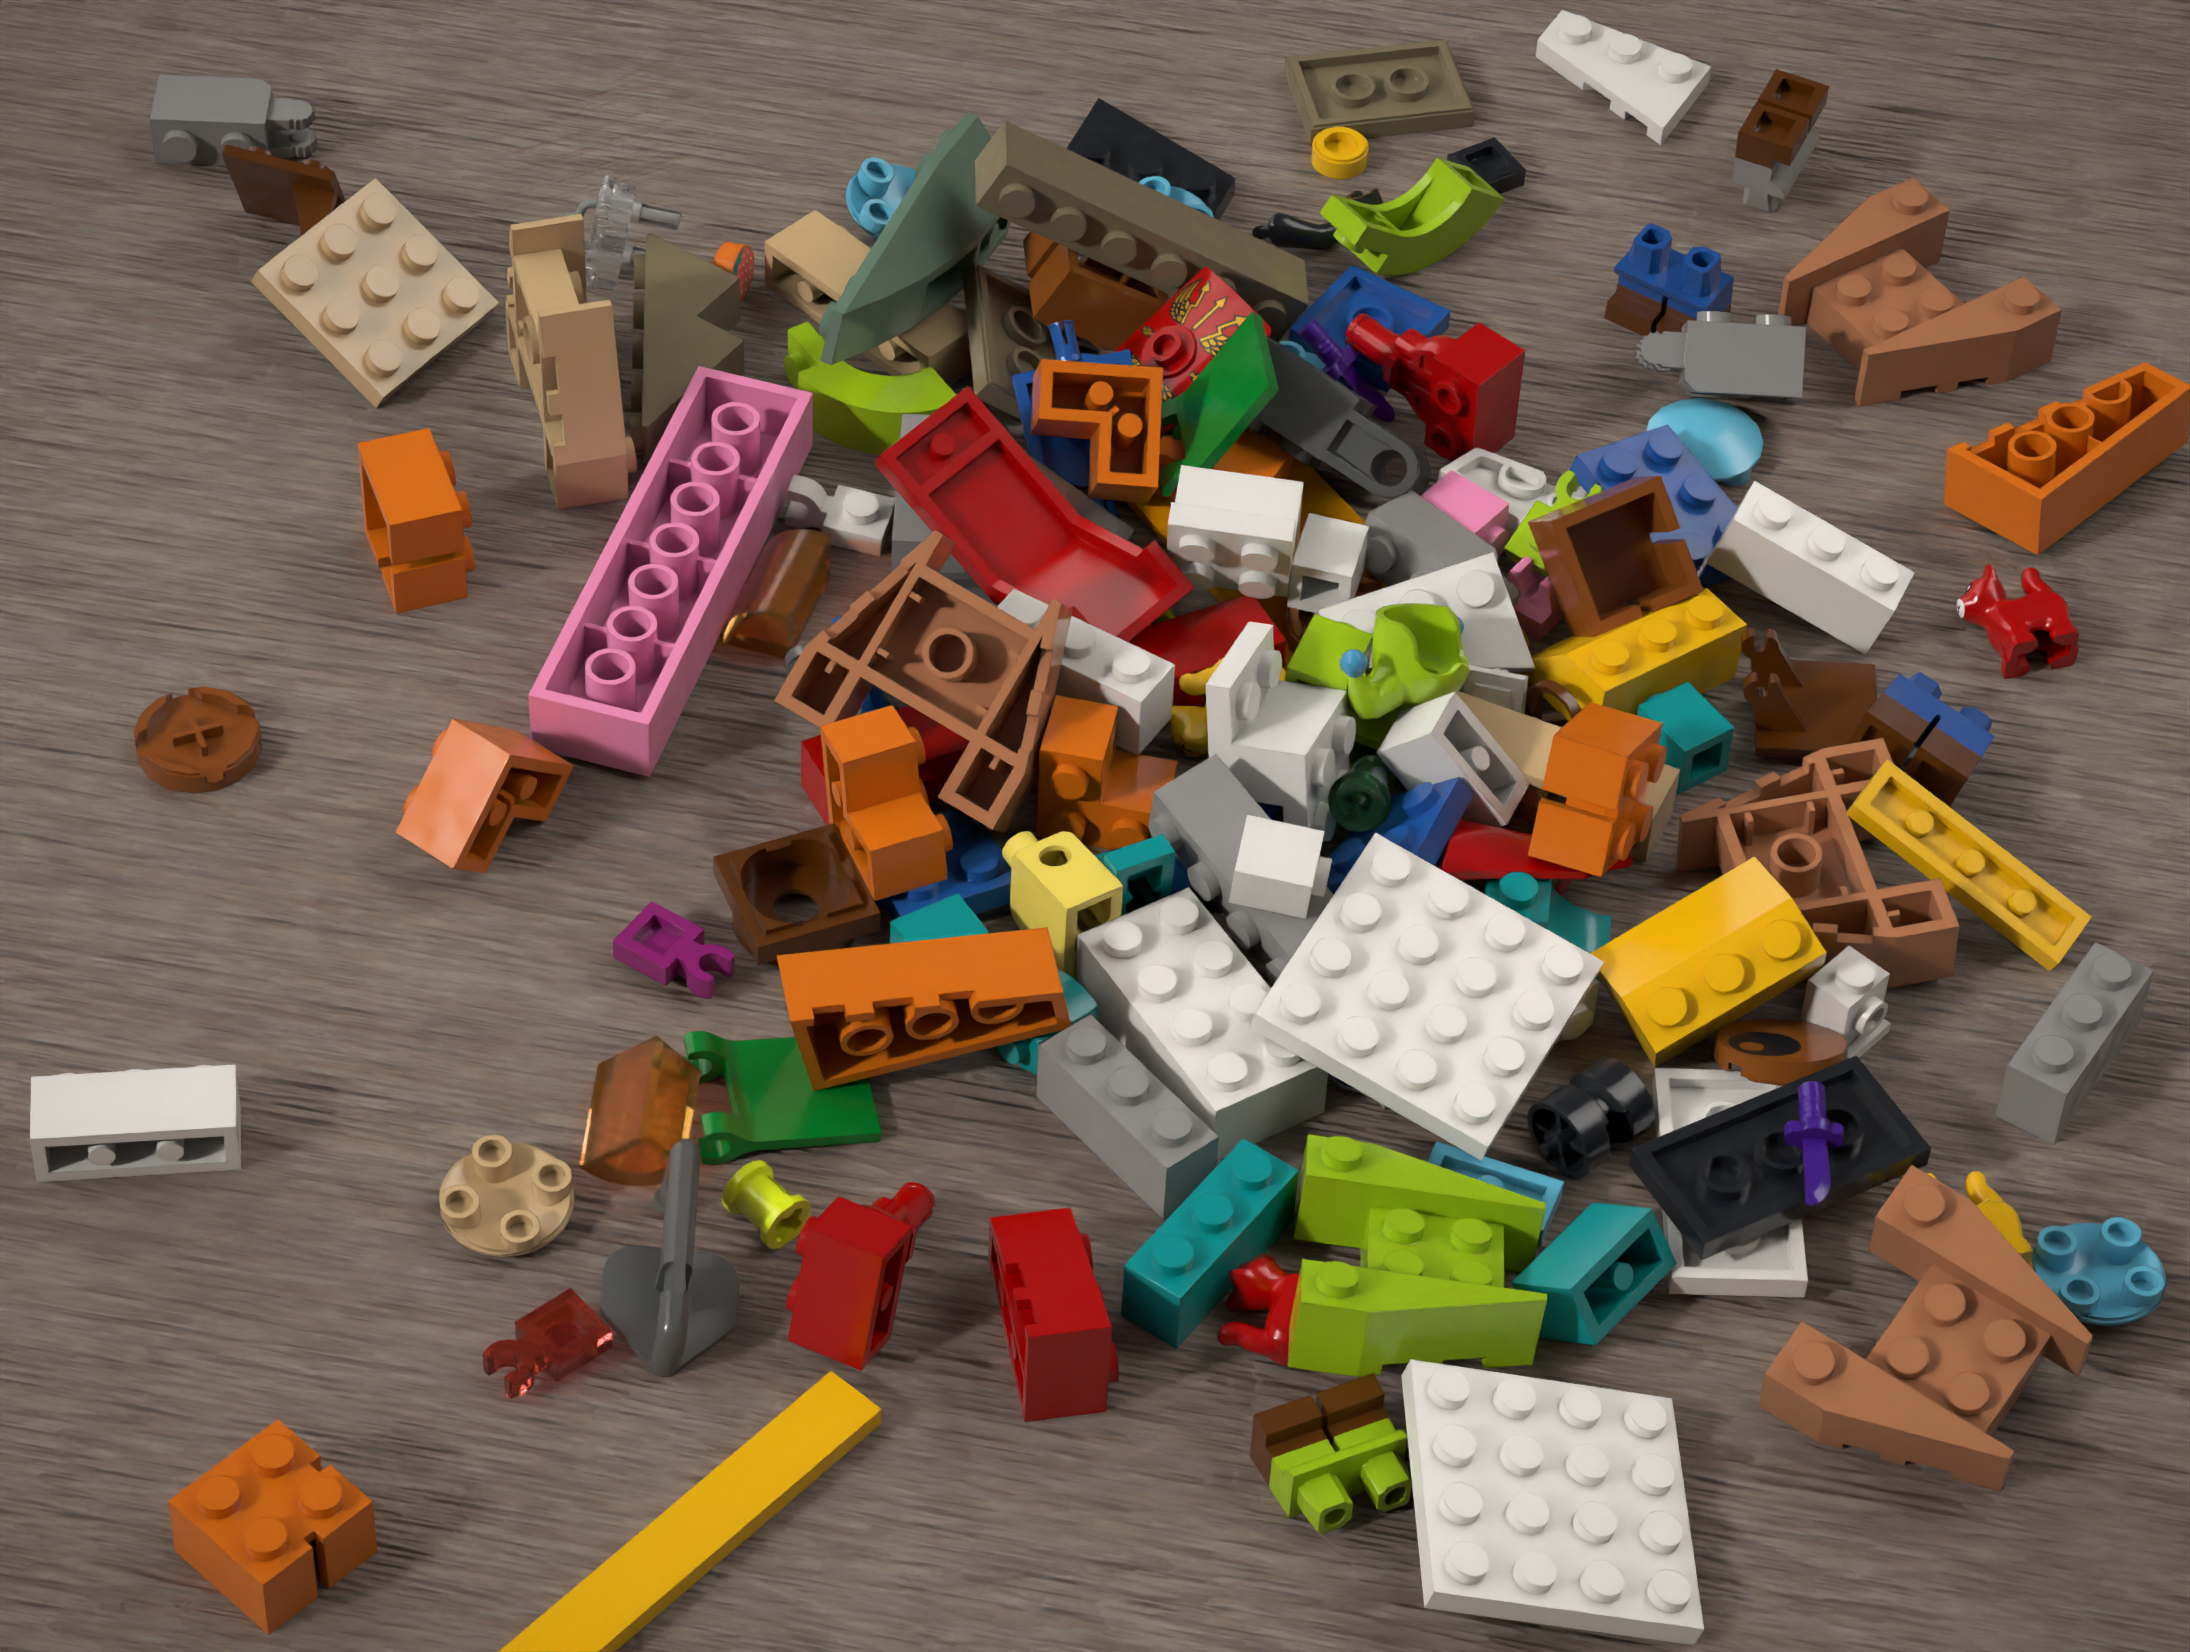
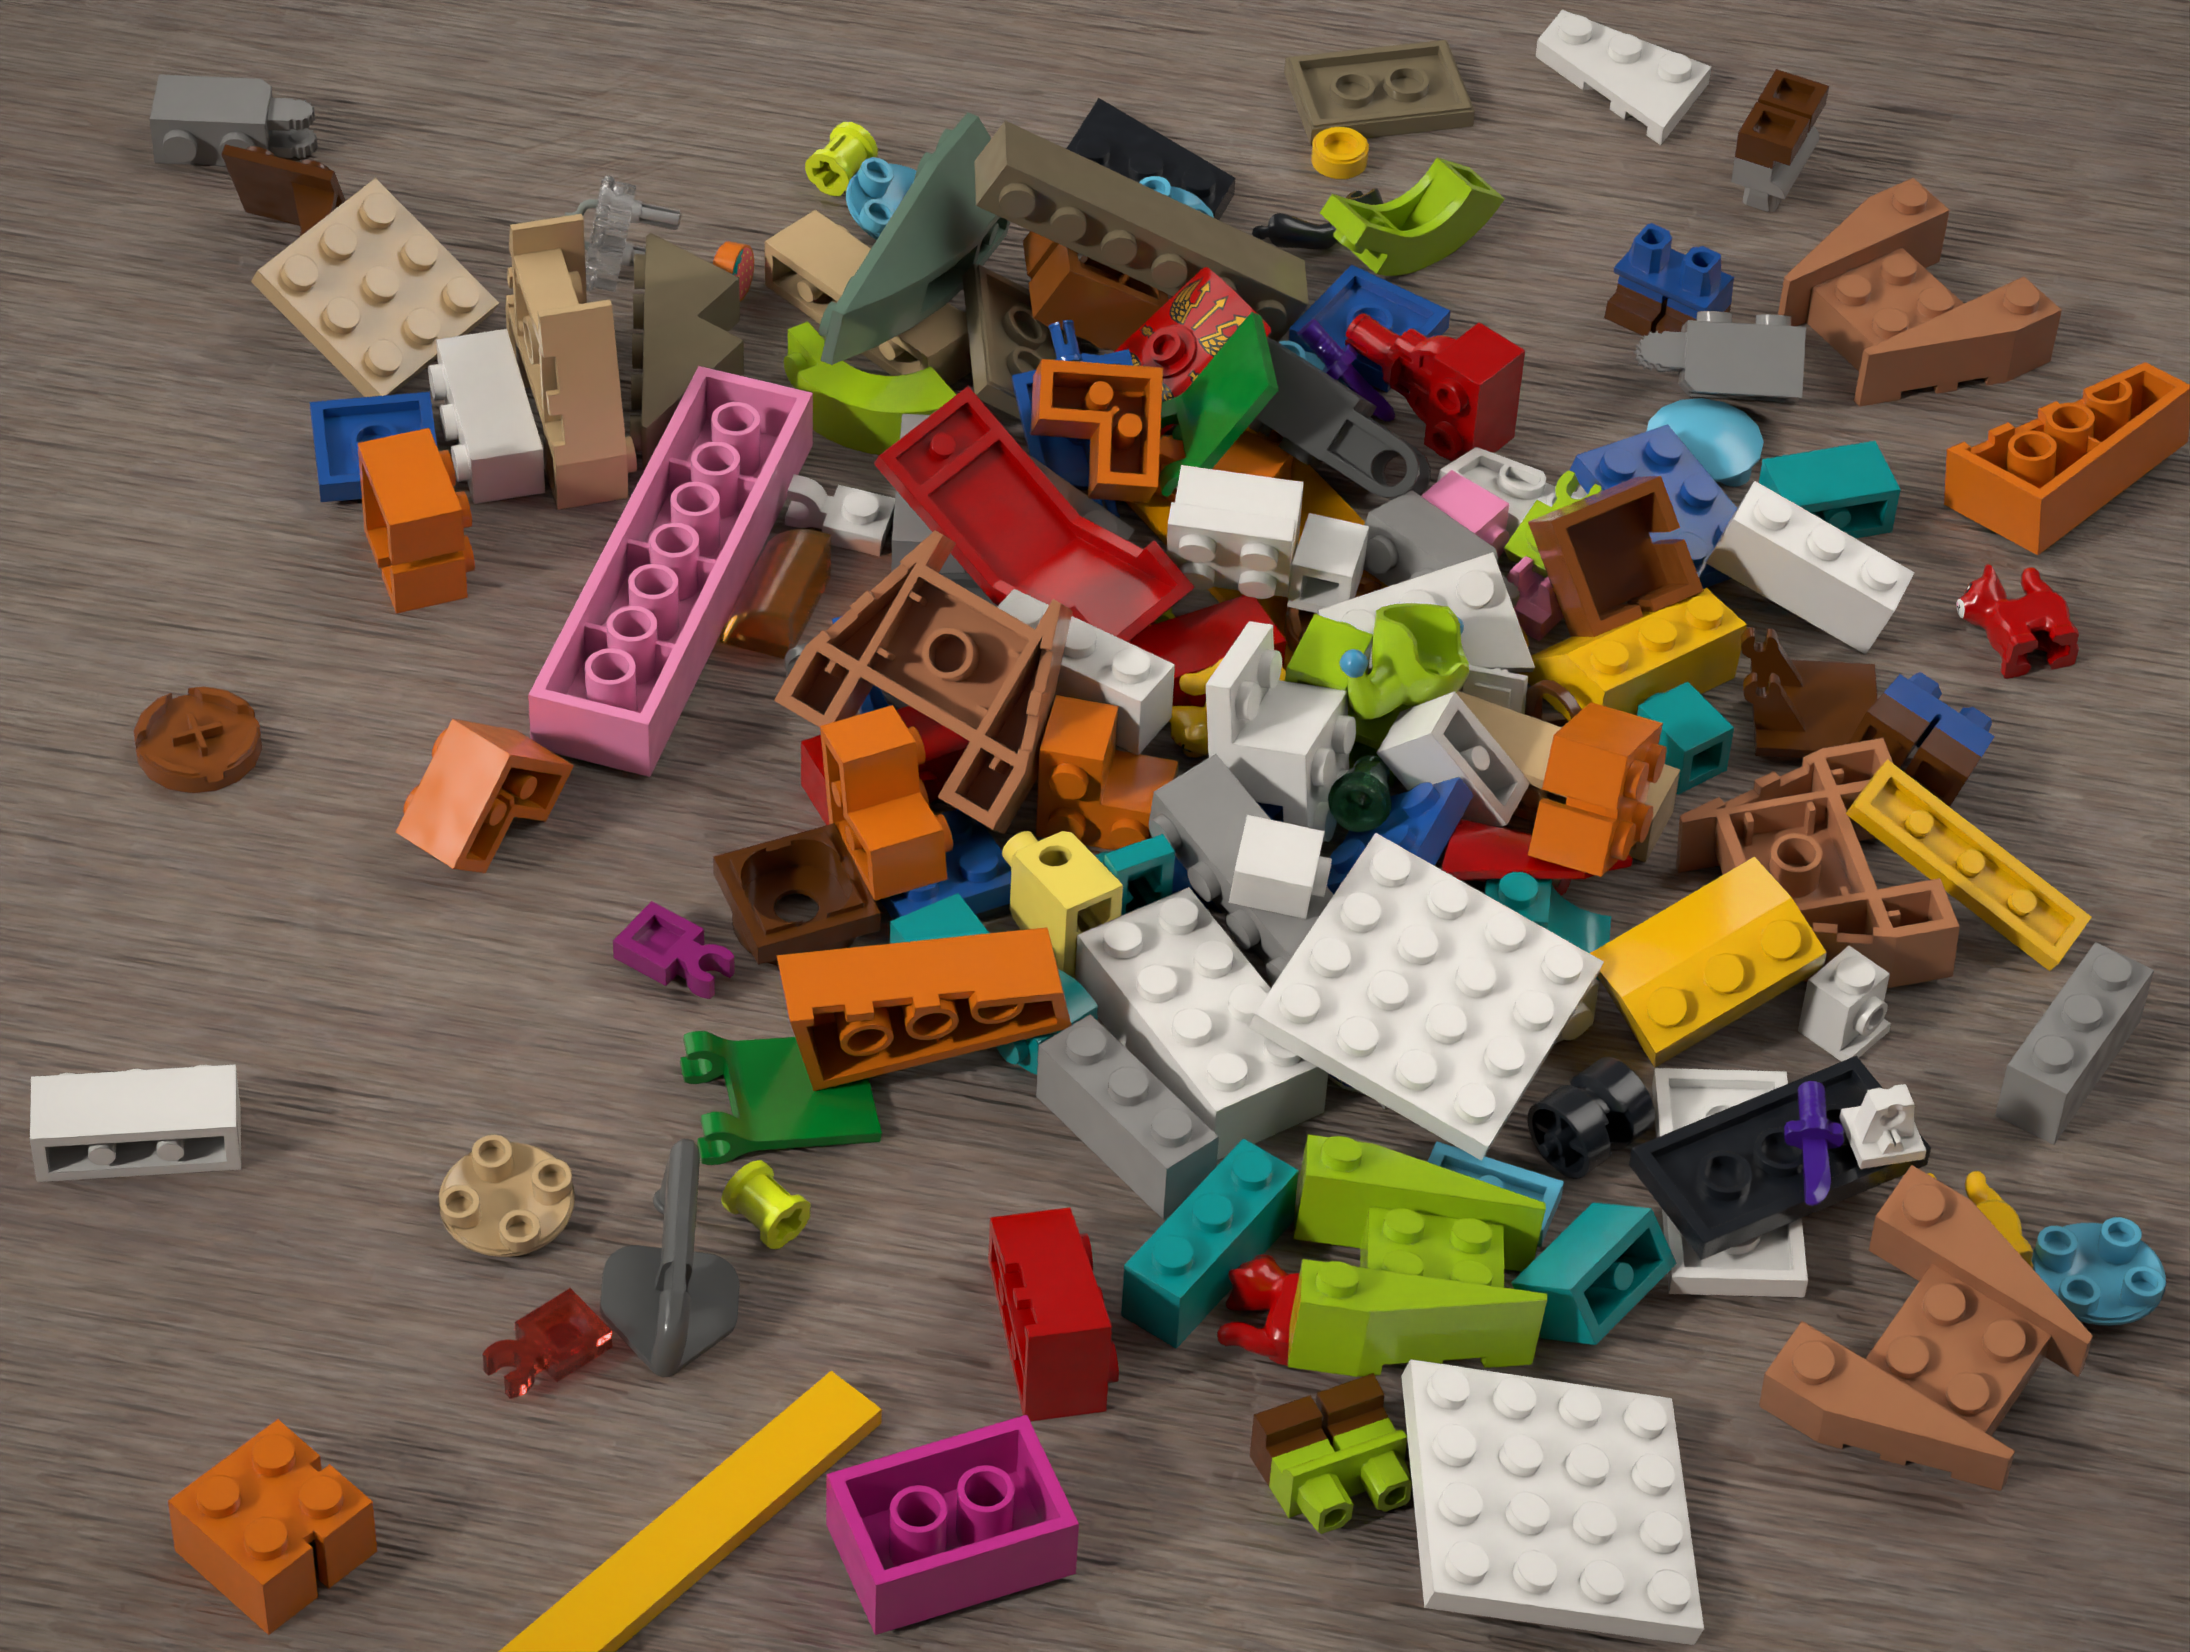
(345, 422): none -> blue plate
(487, 416): none -> white brick
(638, 1112): clear orange brick -> none
(841, 158): none -> neon yellow bush
(854, 1273): red brick -> none
(951, 1524): none -> dark pink brick
(1492, 164): black tile -> none
(1778, 1049): dark orange tile -> none
(1840, 485): none -> teal brick
(1883, 1128): none -> white brick

